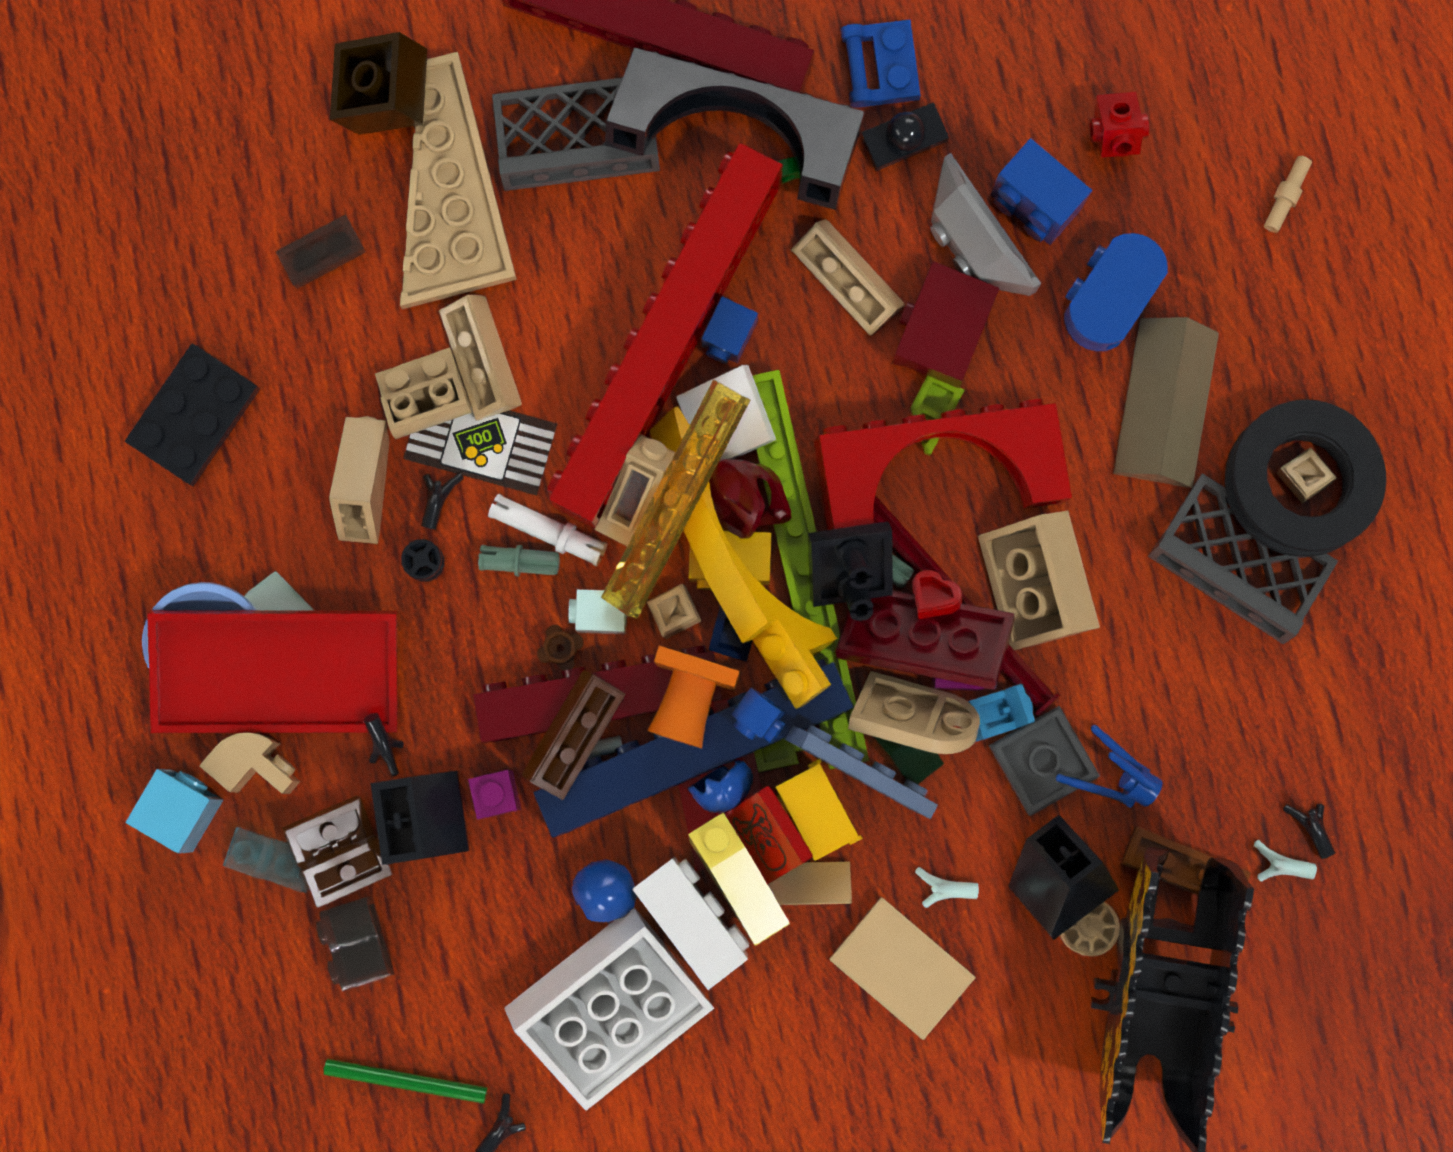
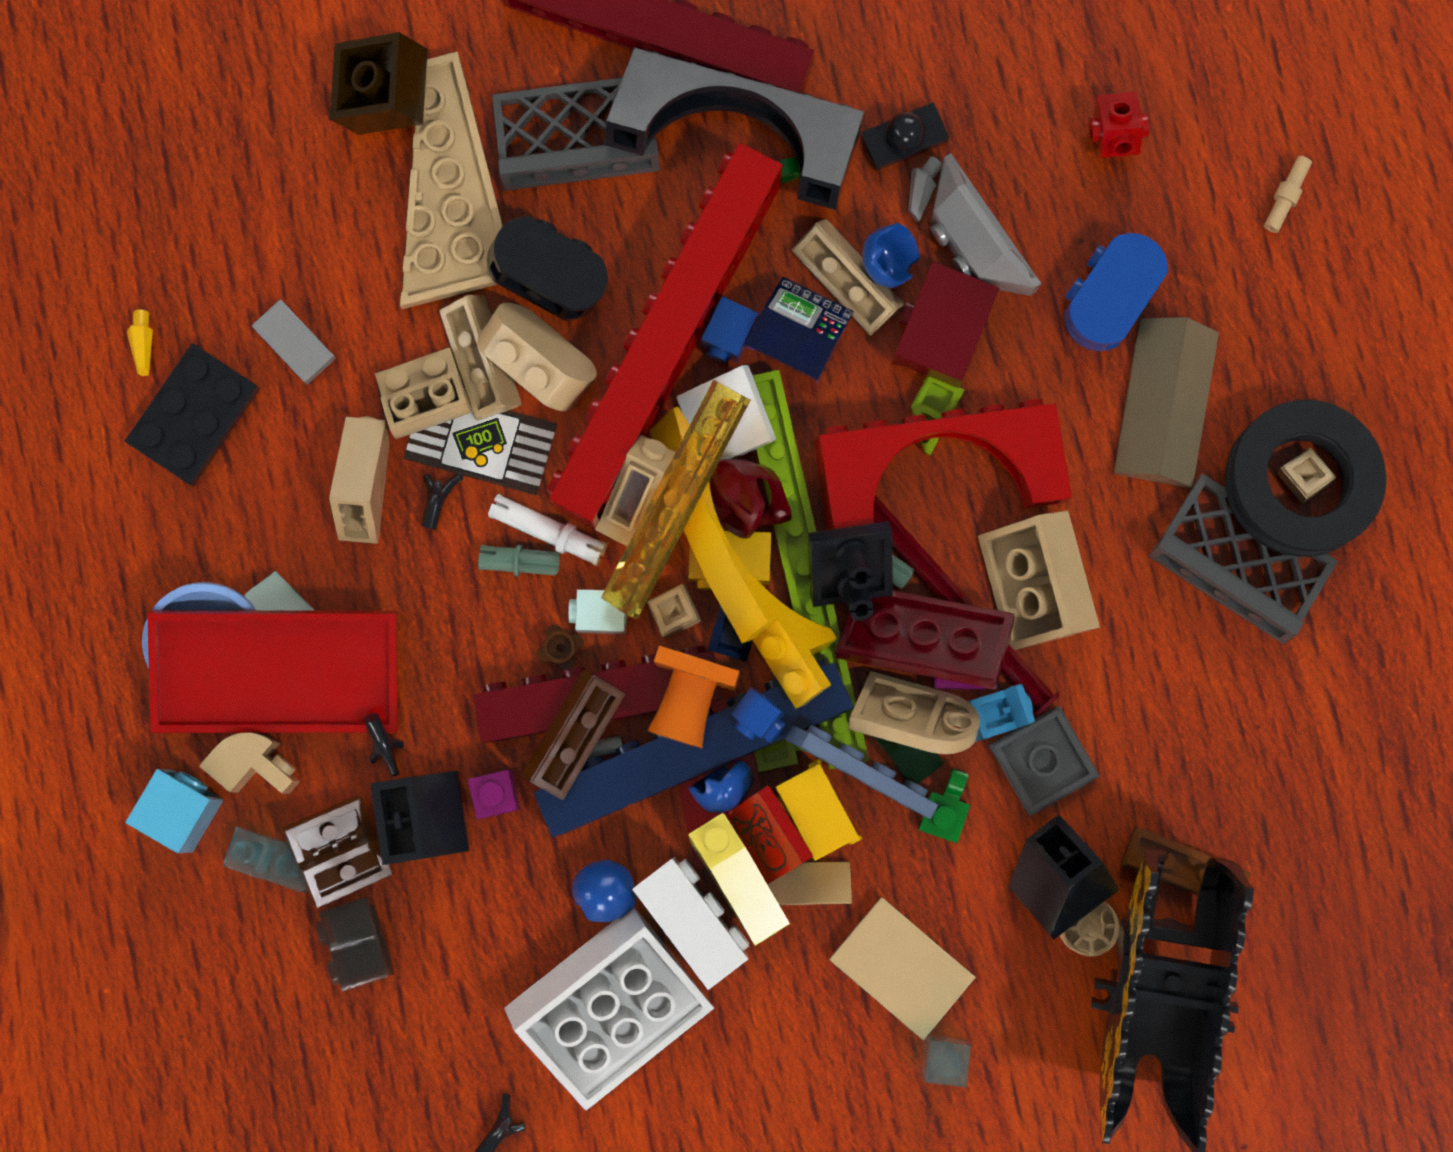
(141, 341): none -> yellow bar
(293, 342): none -> light grey tile
(320, 251): clear smoke plate -> none
(405, 1081): green bar -> none
(417, 556): black wheel -> none
(536, 357): none -> tan brick
(547, 268): none -> black brick
(799, 329): none -> clear blue slope
(889, 255): none -> blue hair
(893, 60): blue plate -> none
(922, 187): none -> light grey bar
(934, 595): red tile -> none
(946, 889): light aqua bar -> none
(946, 1061): none -> clear light blue brick
(950, 813): none -> green plate
(1039, 192): blue brick -> none
(1136, 781): blue plant -> none
(1283, 865): light aqua bar -> none
(1315, 827): black bar -> none

